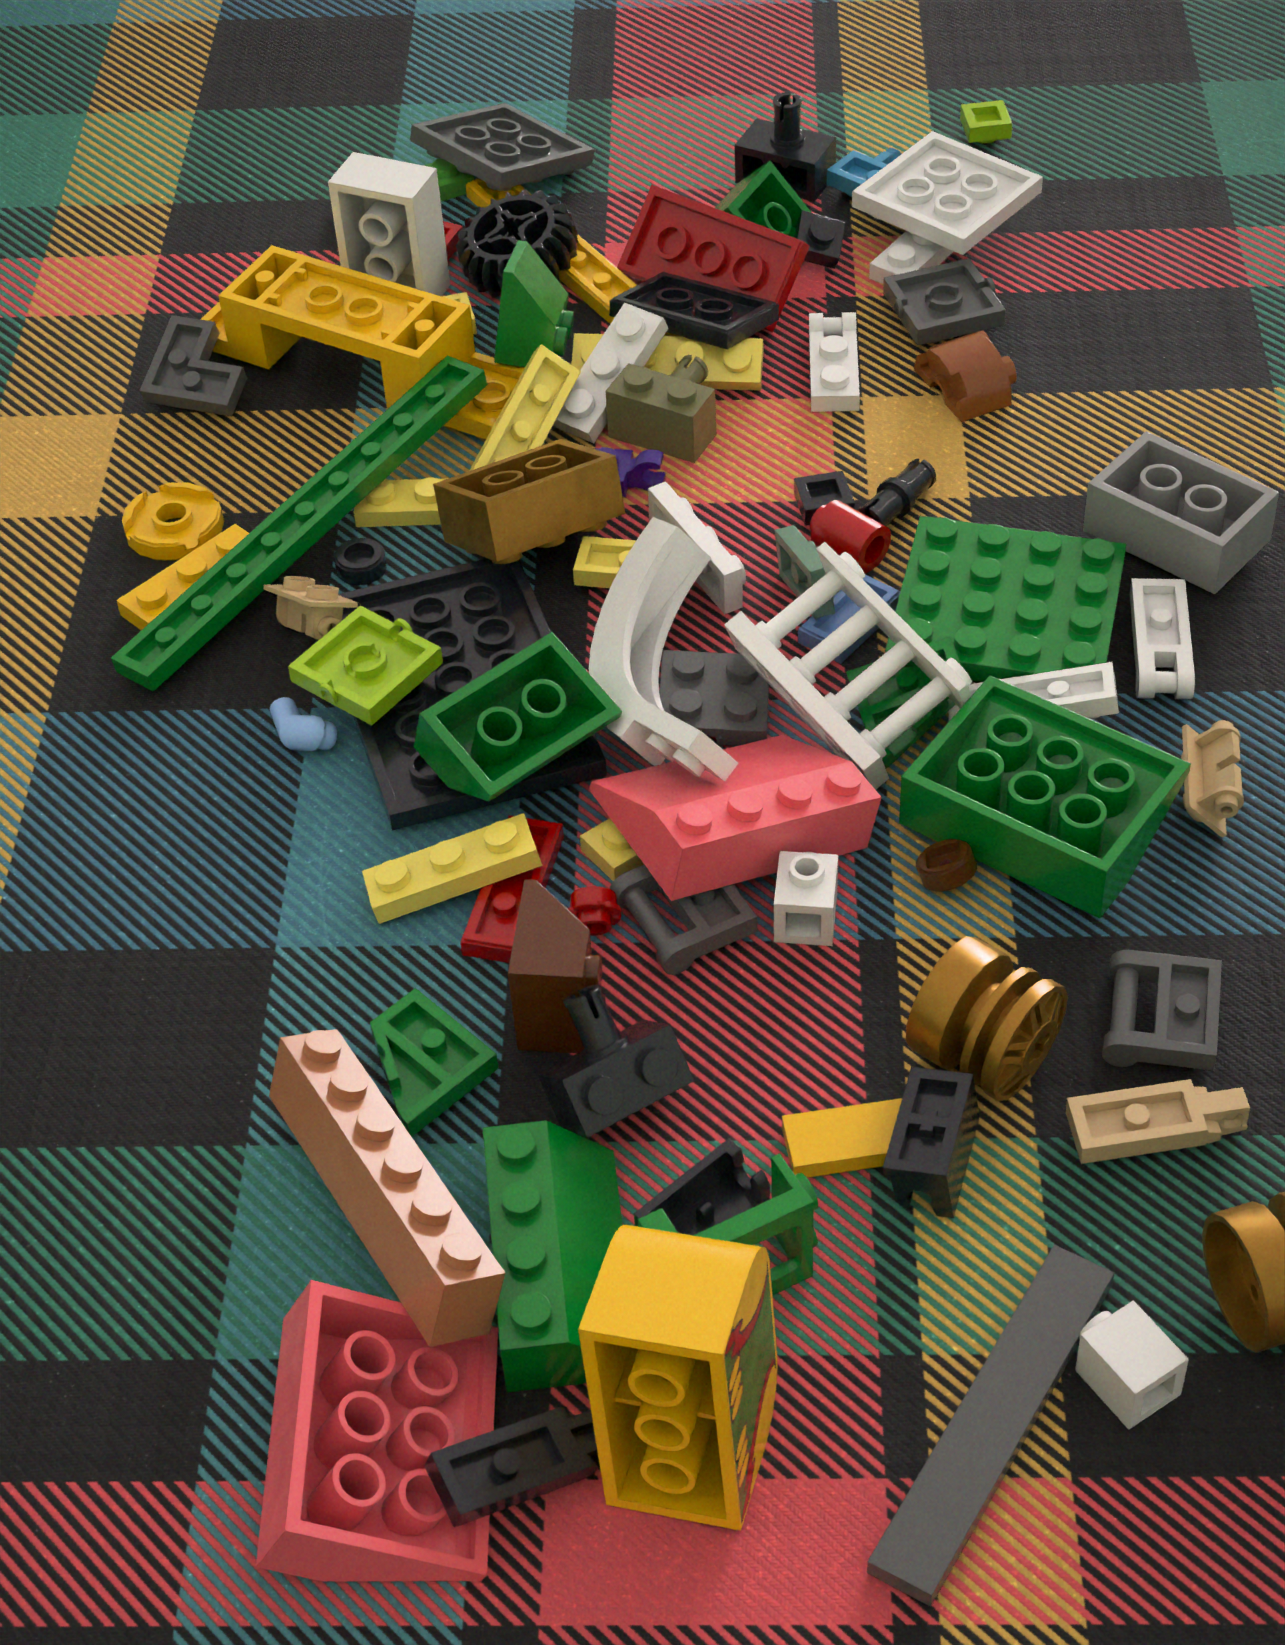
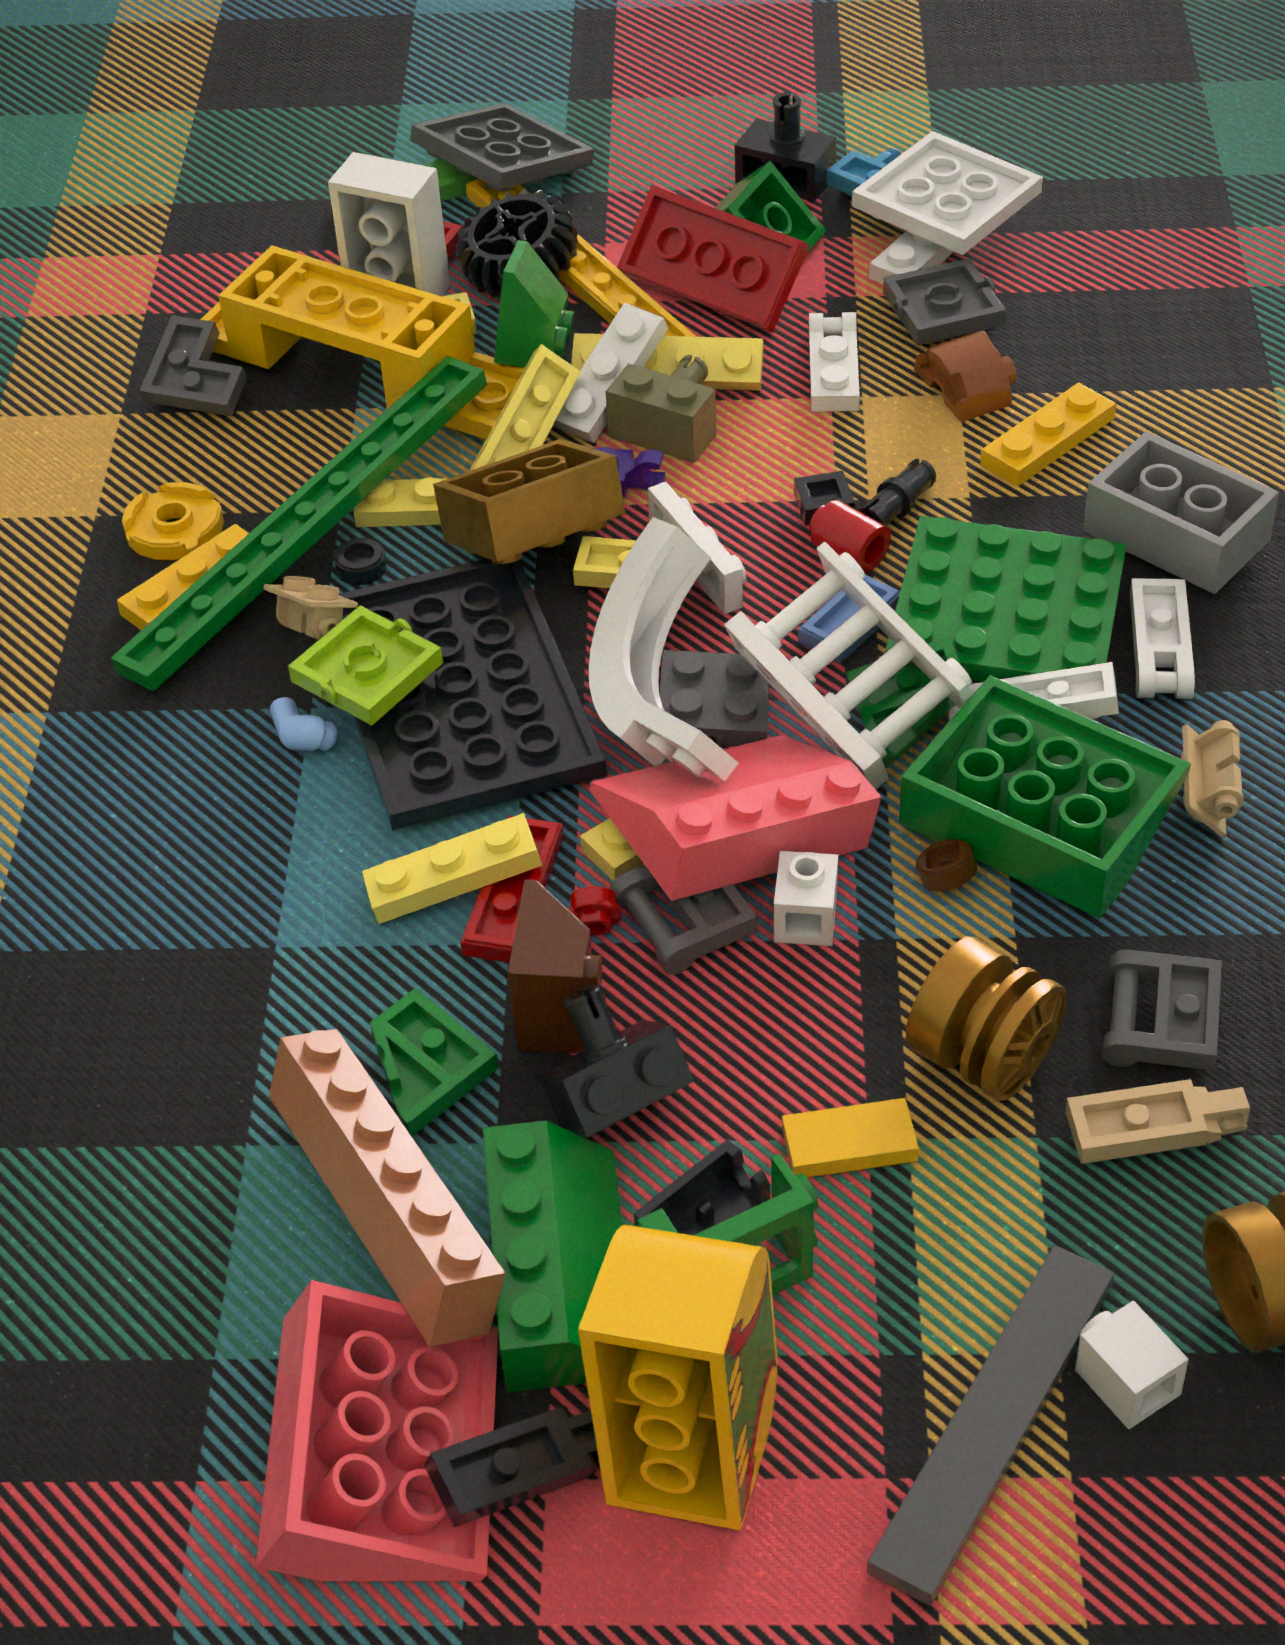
(513, 720): green slope -> none
(700, 309): black tile -> none
(800, 565): sand green plate -> none
(823, 236): black plate -> none
(933, 1138): black hinge -> none
(986, 121): lime plate -> none
(1047, 434): none -> yellow plate

